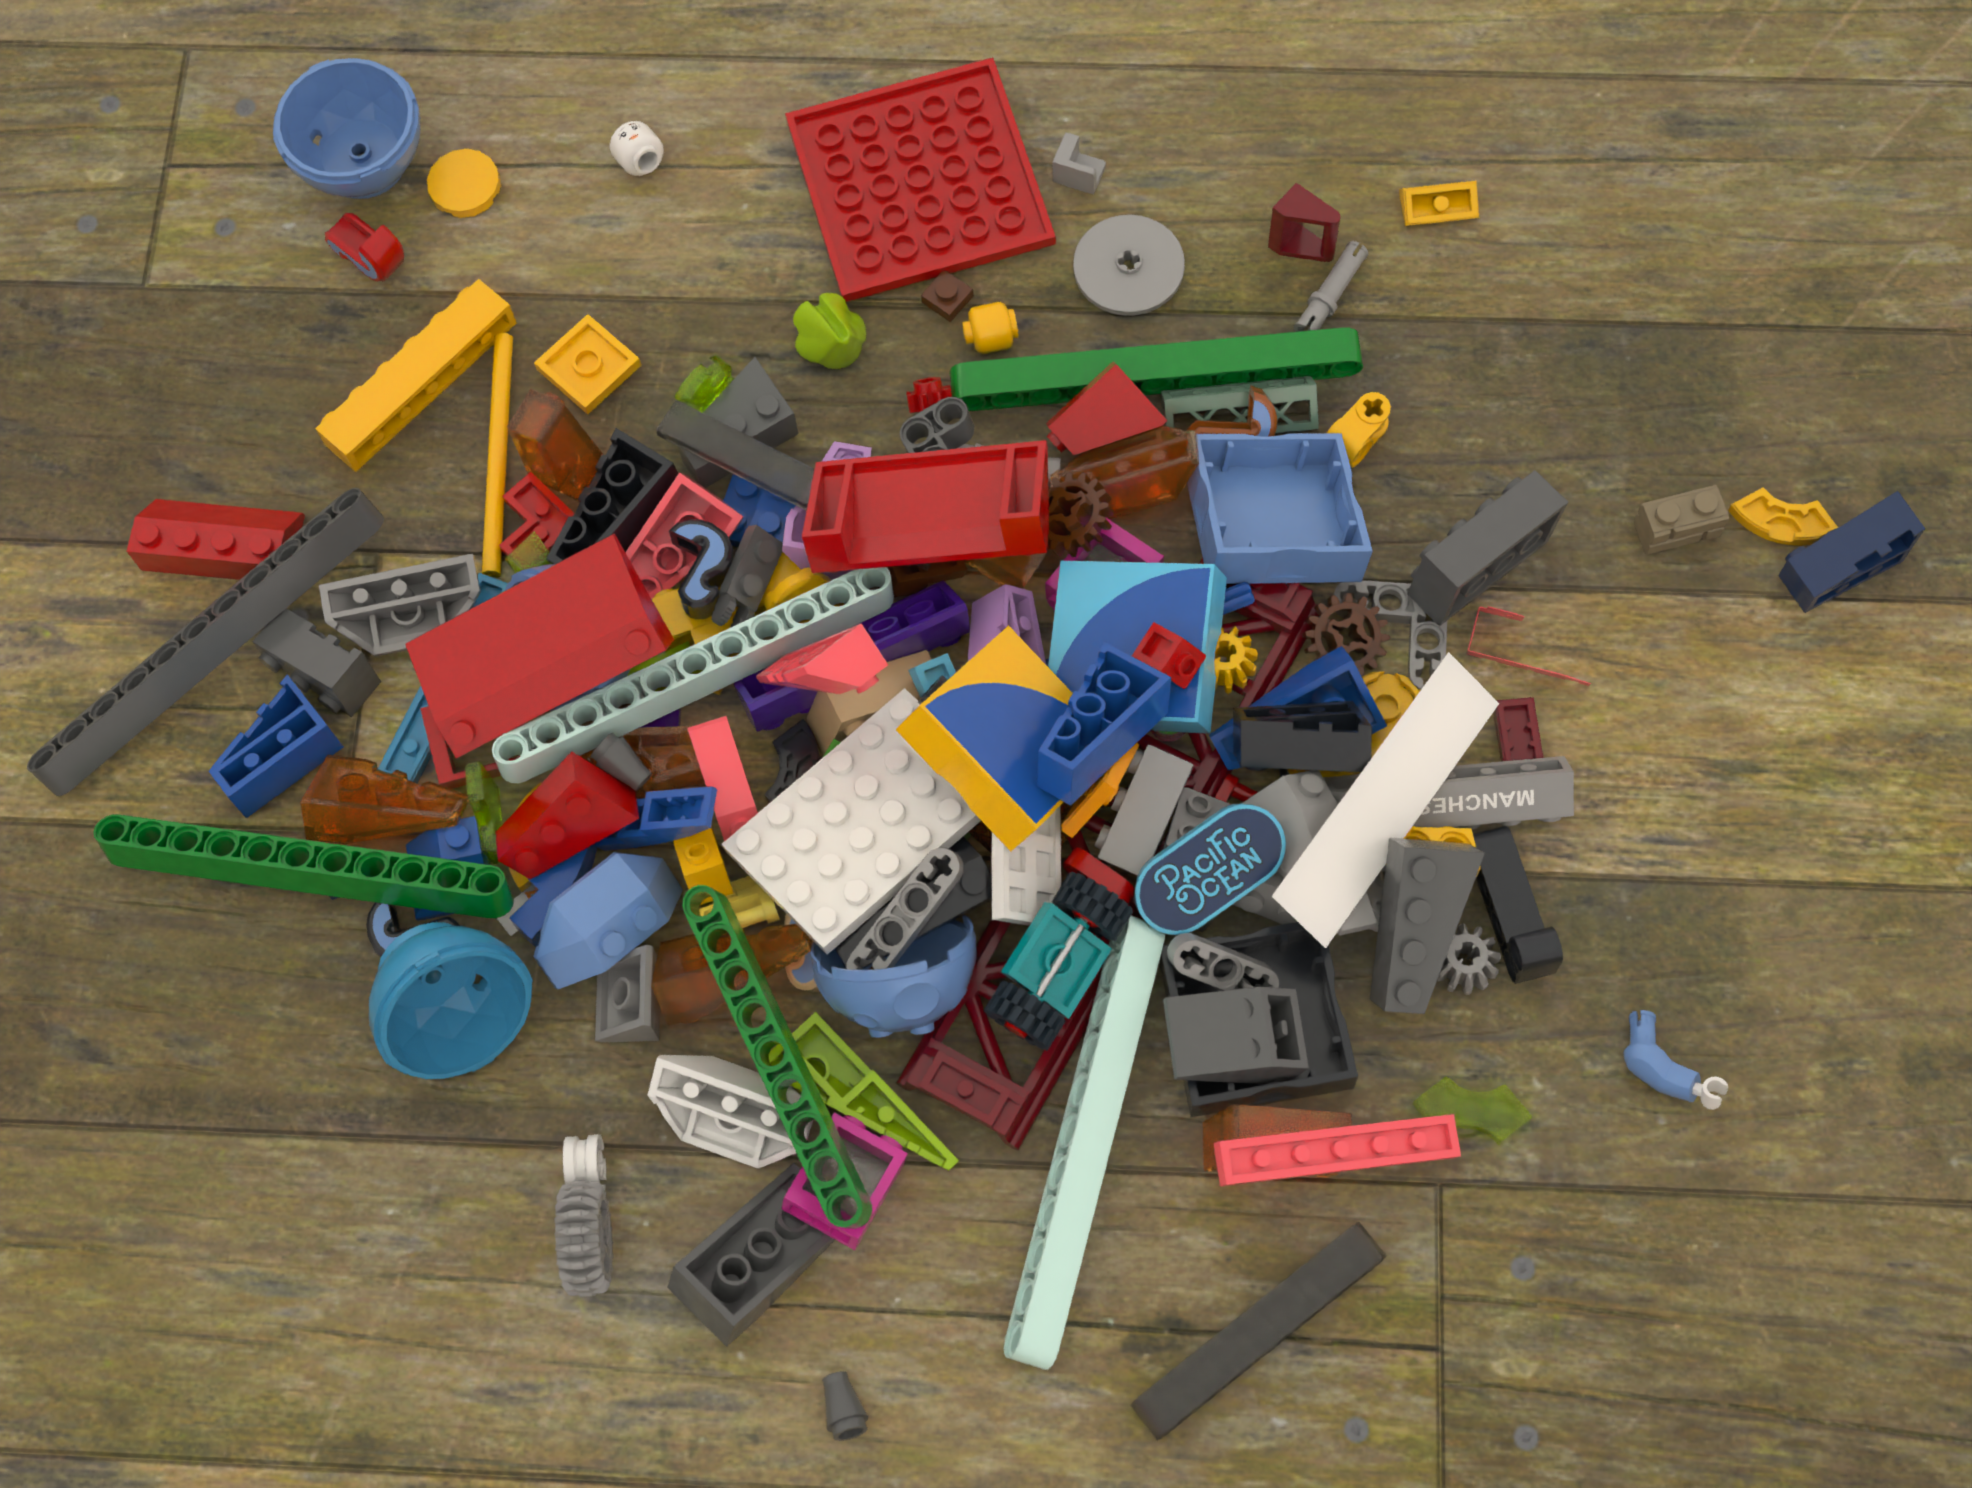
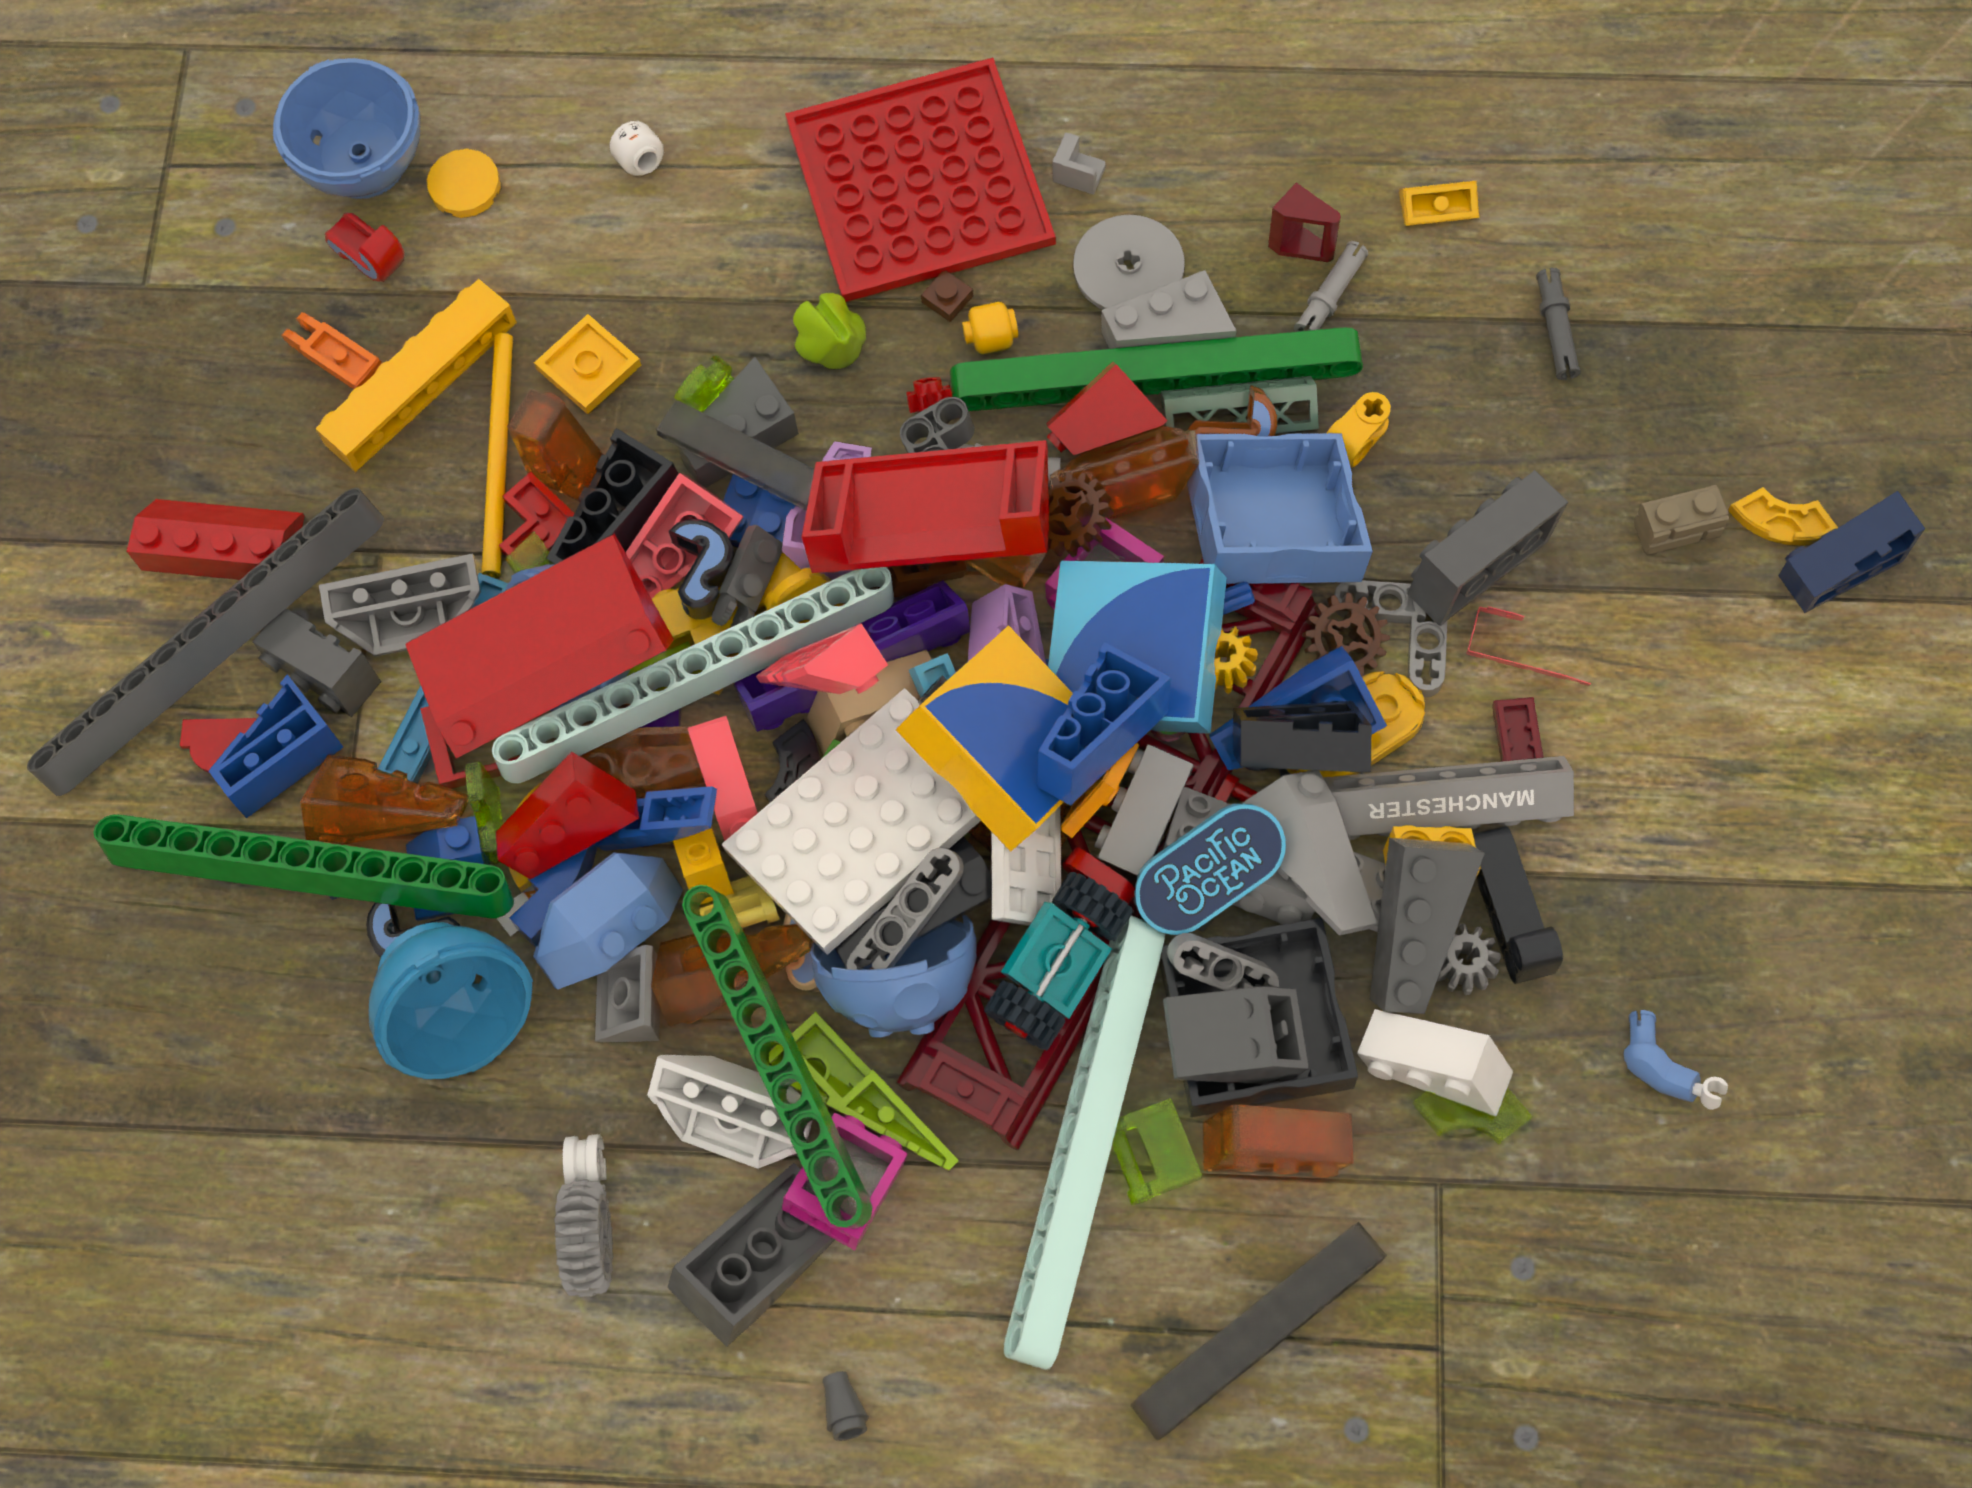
(210, 738): none -> red piece
(333, 352): none -> orange hinge
(621, 762): dark grey cone -> none
(1165, 1147): none -> clear neon green plate
(1168, 314): none -> light grey wedge
(1169, 654): red bracket -> none
(1336, 1150): coral plate -> none
(1385, 800): white sticker -> none
(1436, 1059): none -> white wedge
(1555, 309): none -> dark grey pin

